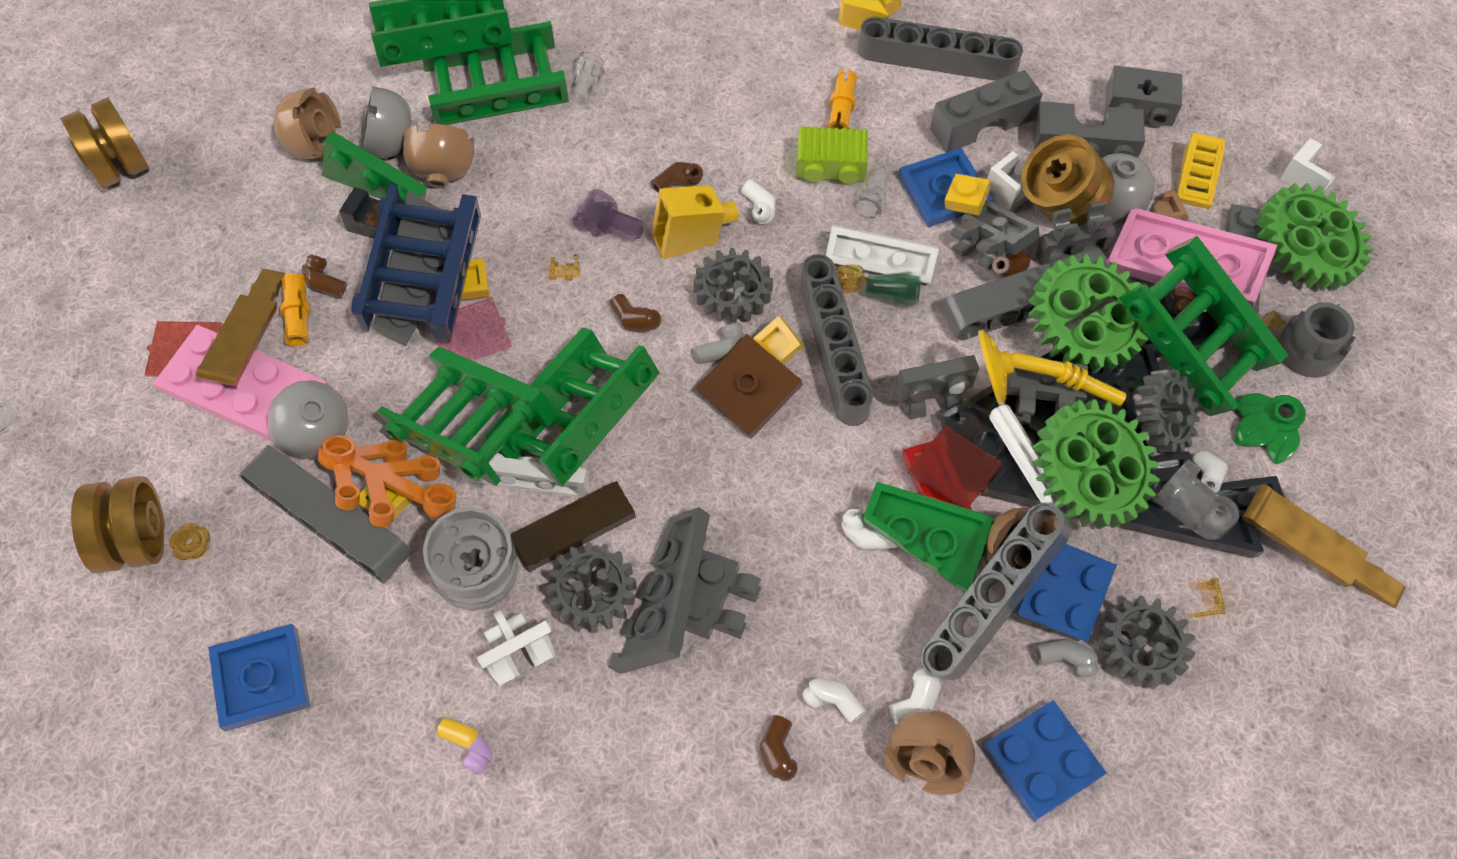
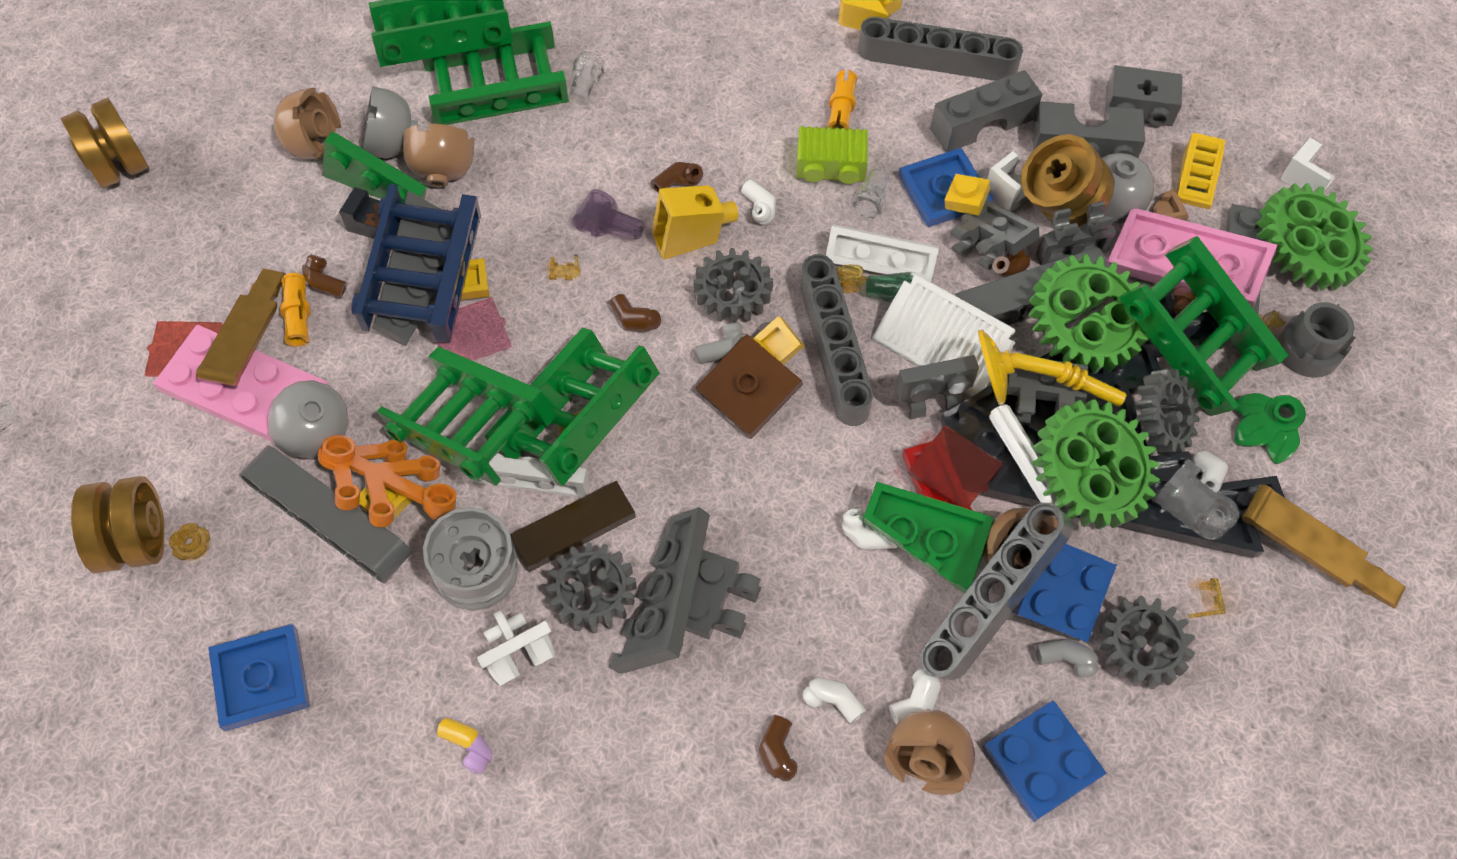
(936, 326): none -> white window

